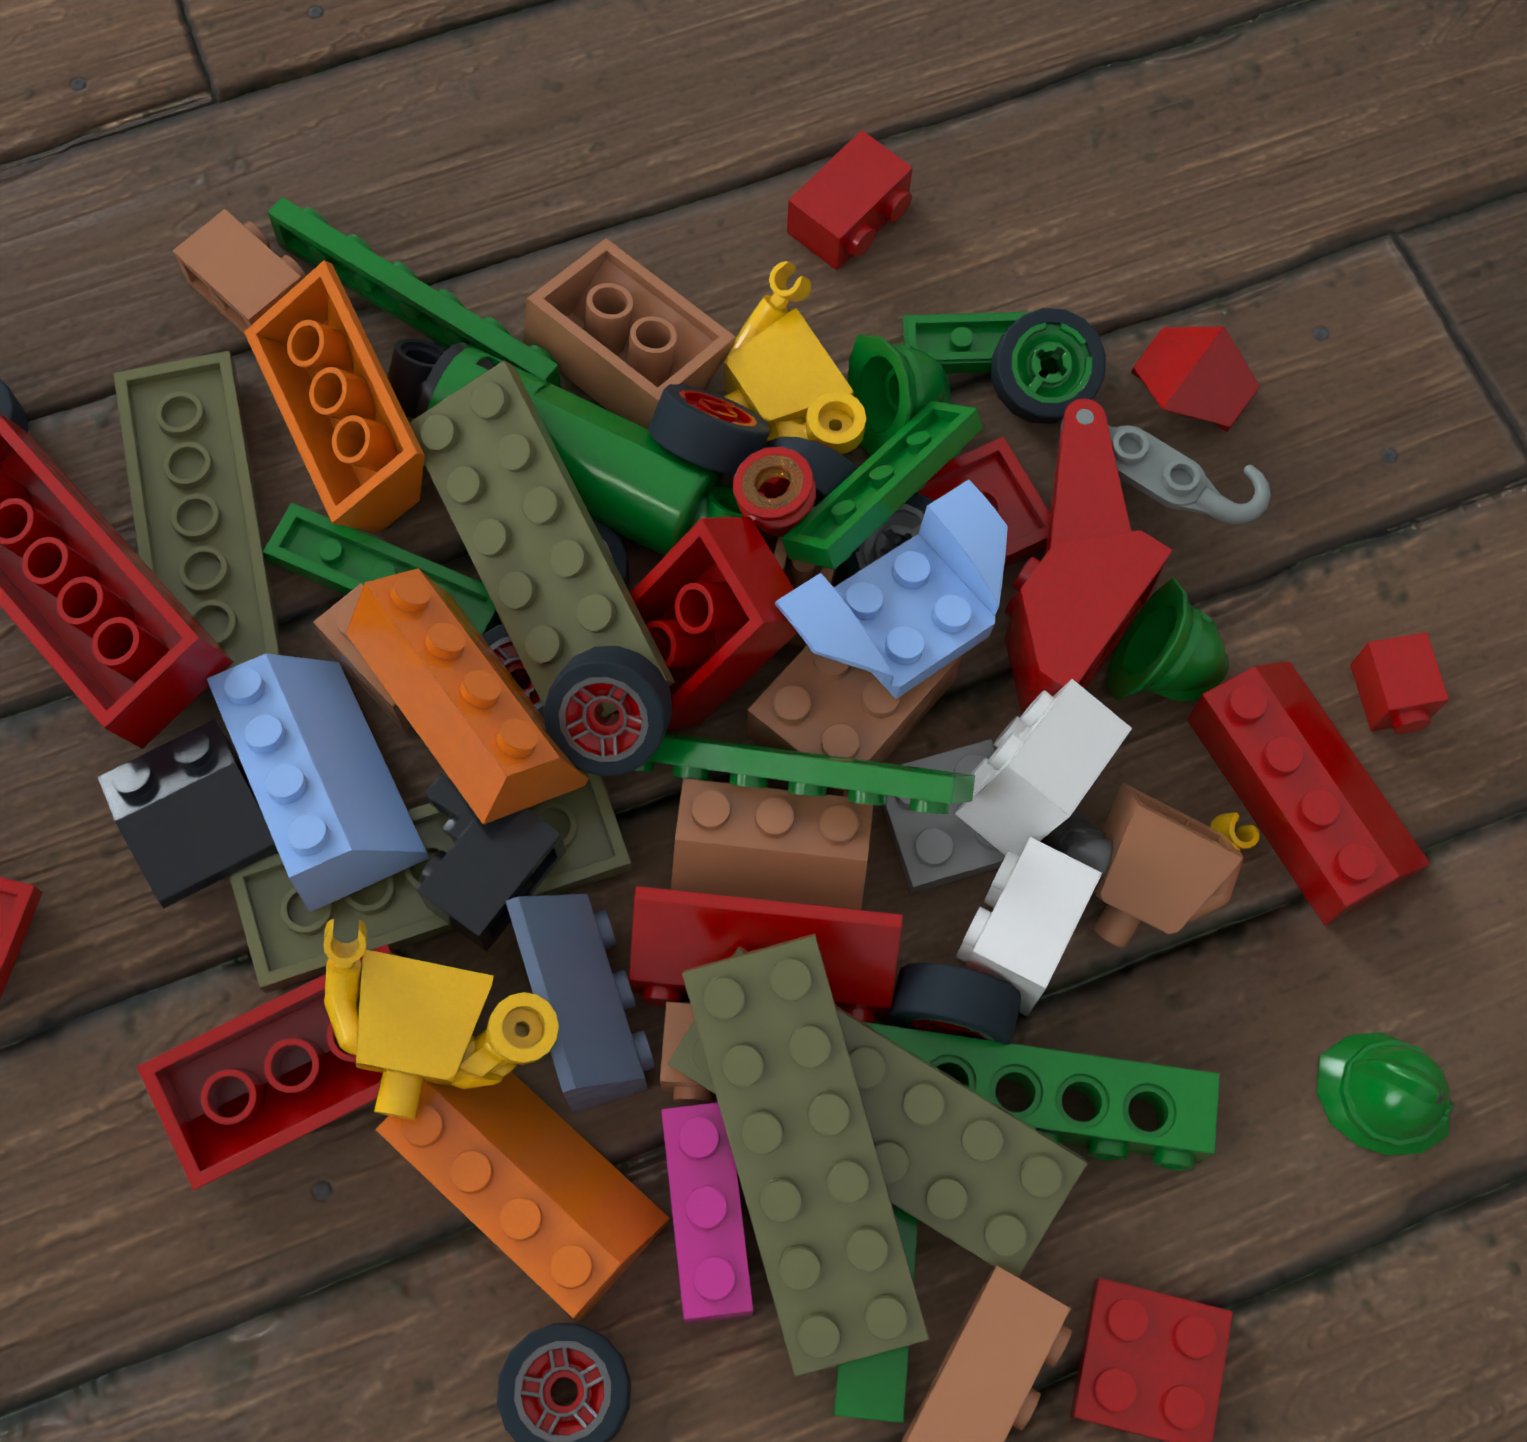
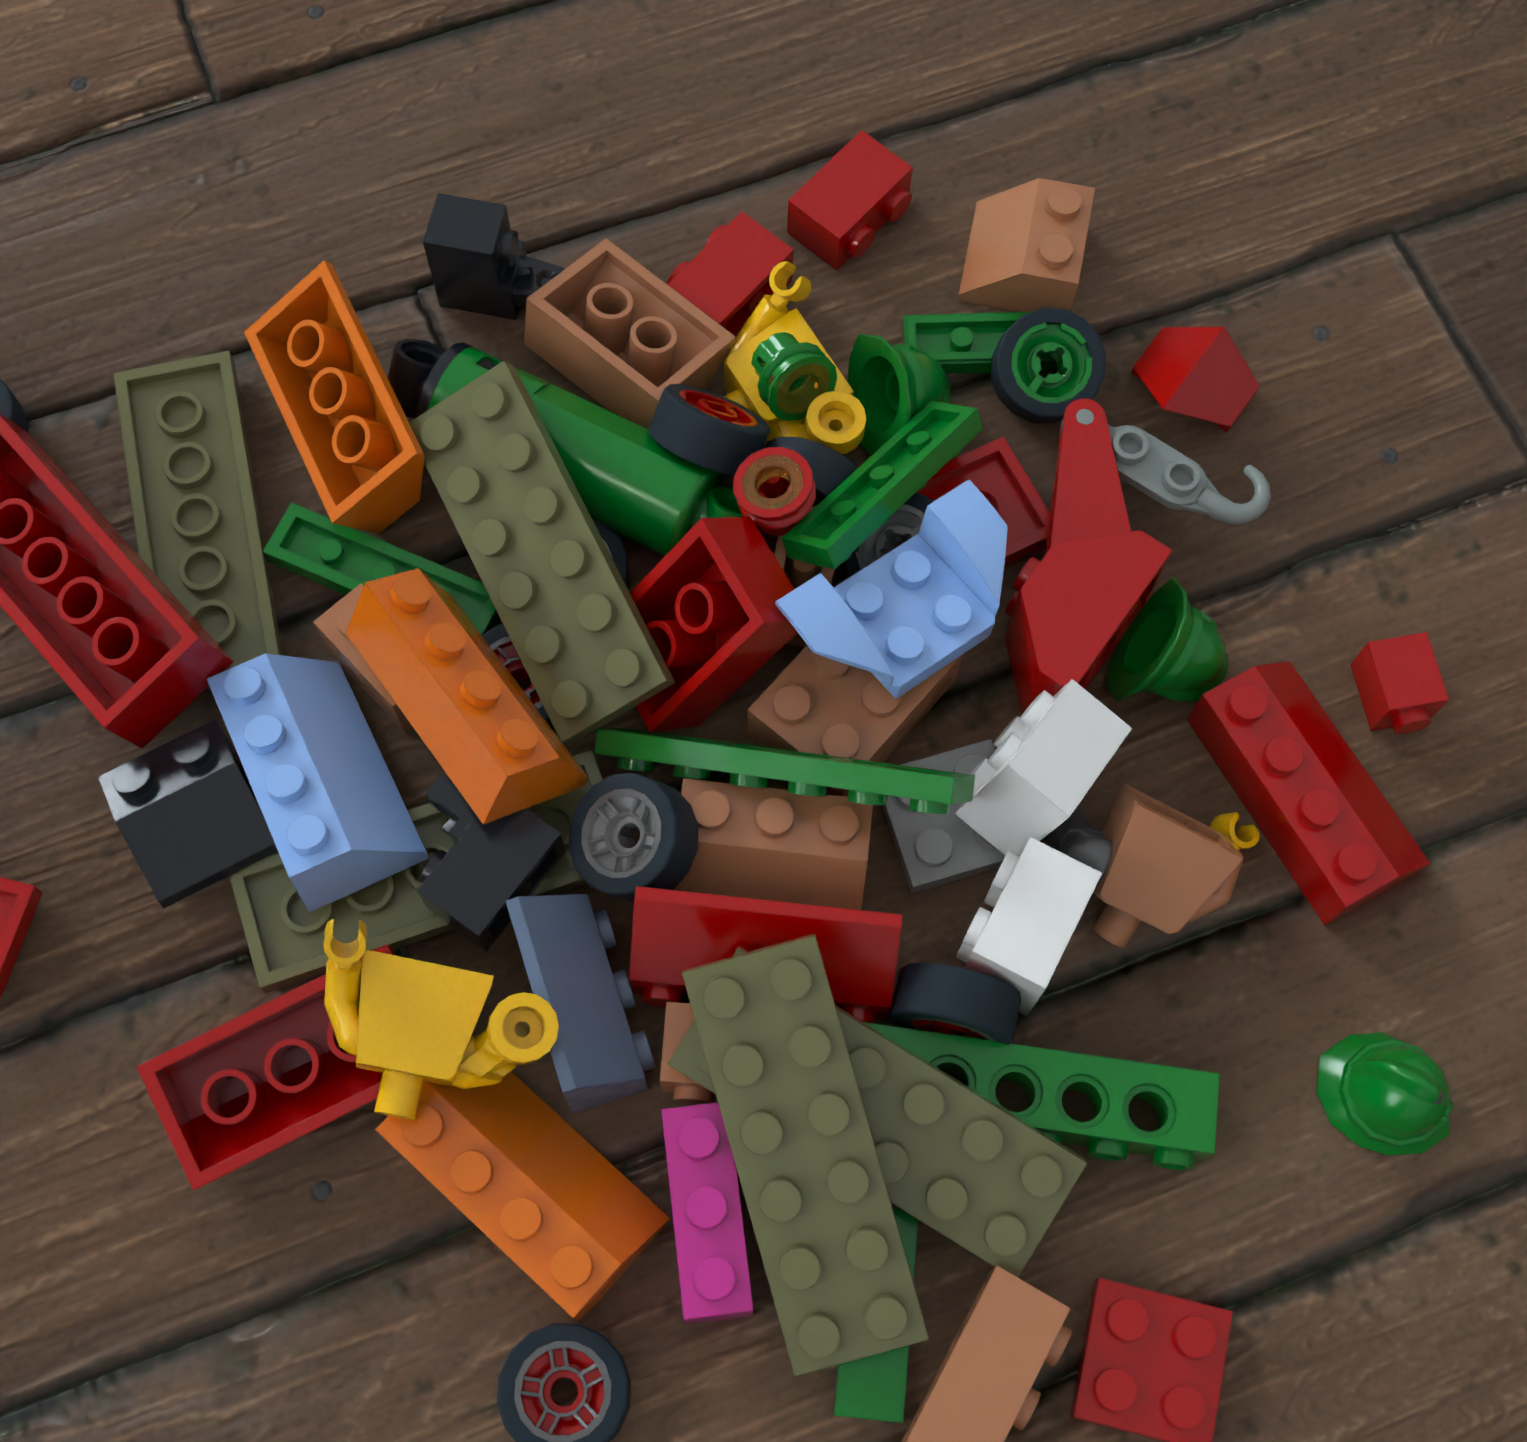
(236, 269): nougat brick -> none
(400, 292): green plate -> none
(479, 259): none -> black hinge
(575, 710): wheel -> none
(602, 839): none -> wheel
(731, 271): none -> red brick
(791, 375): none -> green piece
(1027, 247): none -> nougat slope

